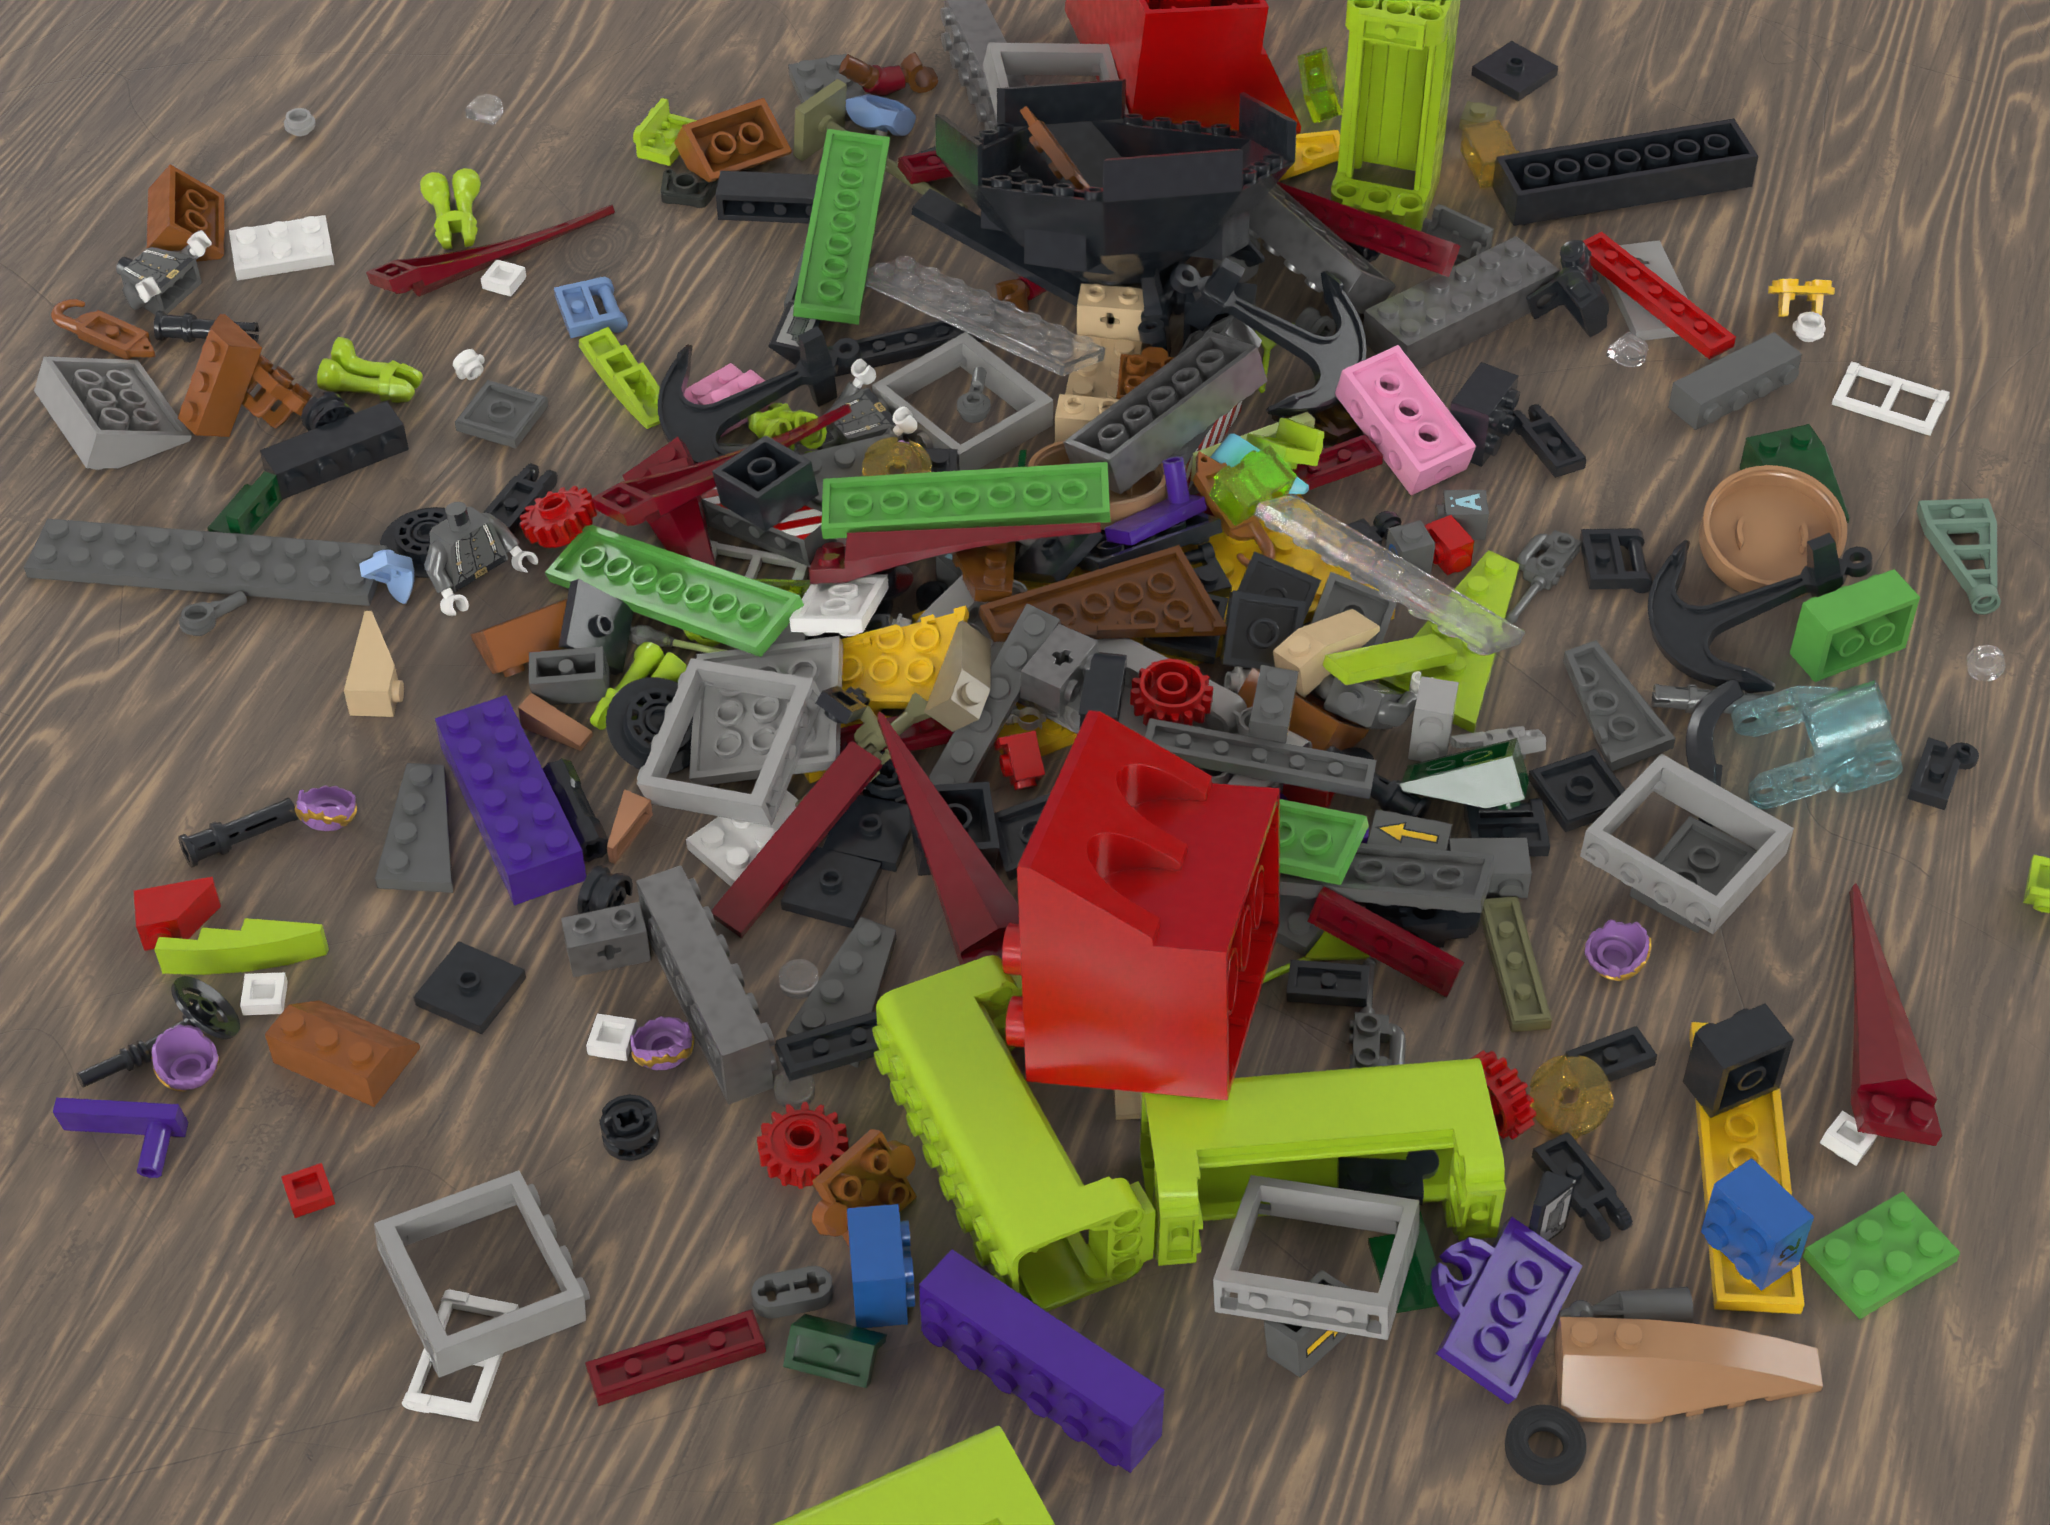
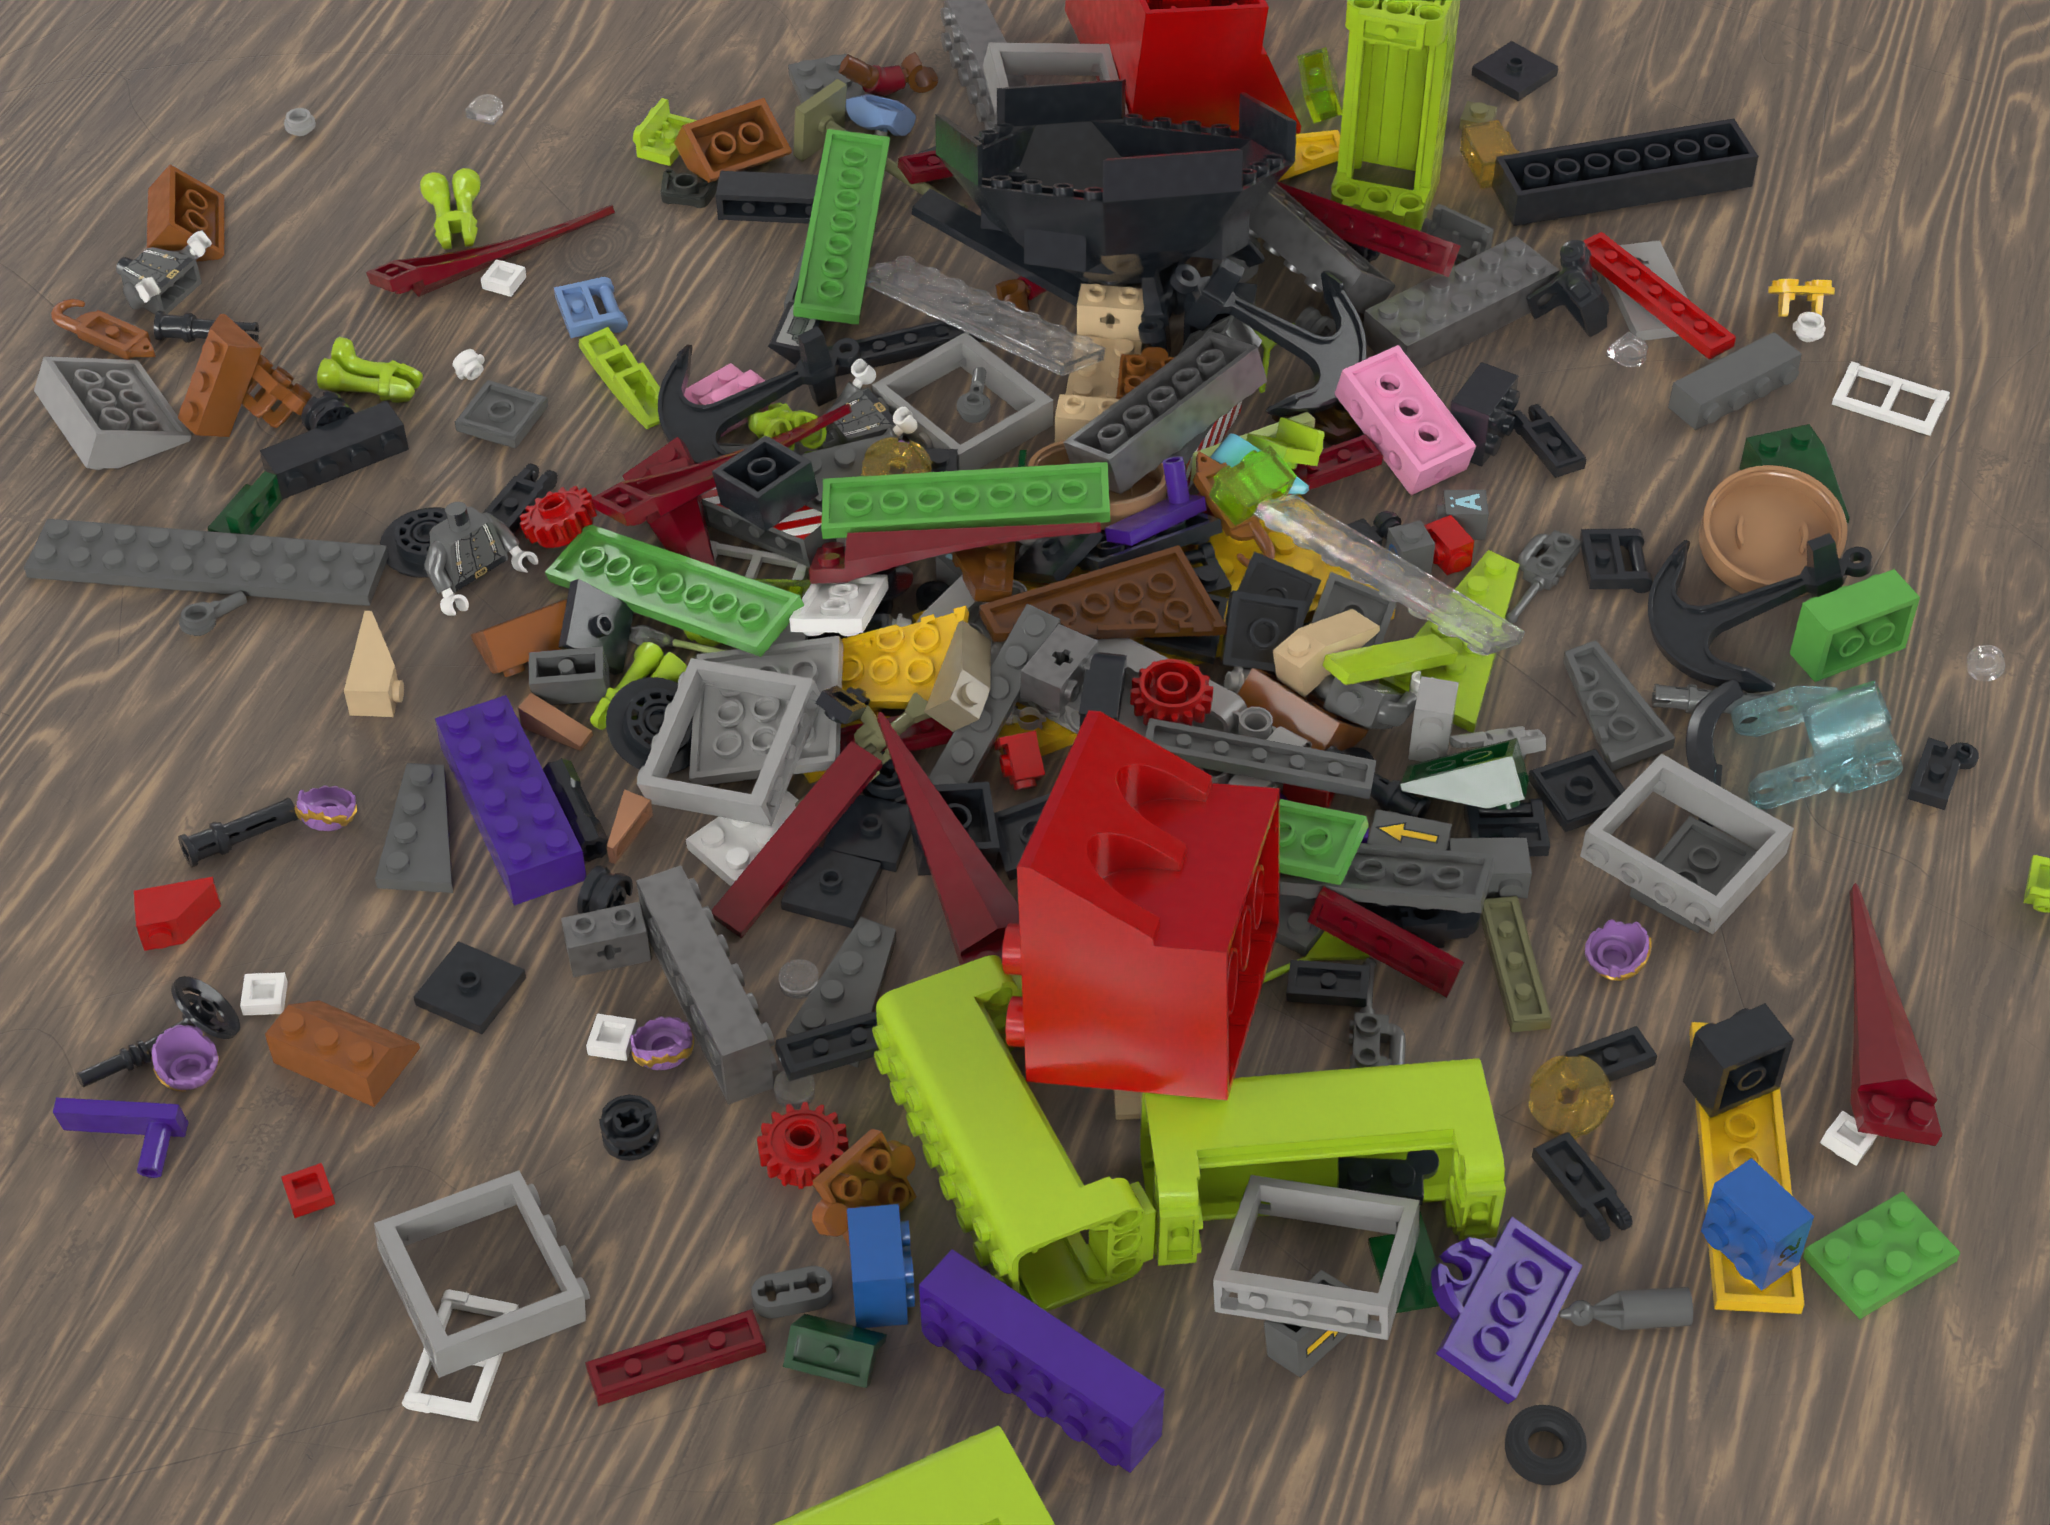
(255, 947): lime slope -> none
(281, 247): white plate -> none
(393, 570): light blue plate -> none
(1043, 141): dark orange plate -> none
(1273, 704): dark grey brick -> none
(1507, 1096): red gear -> none
(1552, 1205): black slope -> none
(1667, 1368): medium nougat wedge -> none
(1958, 517): sand green plate -> none

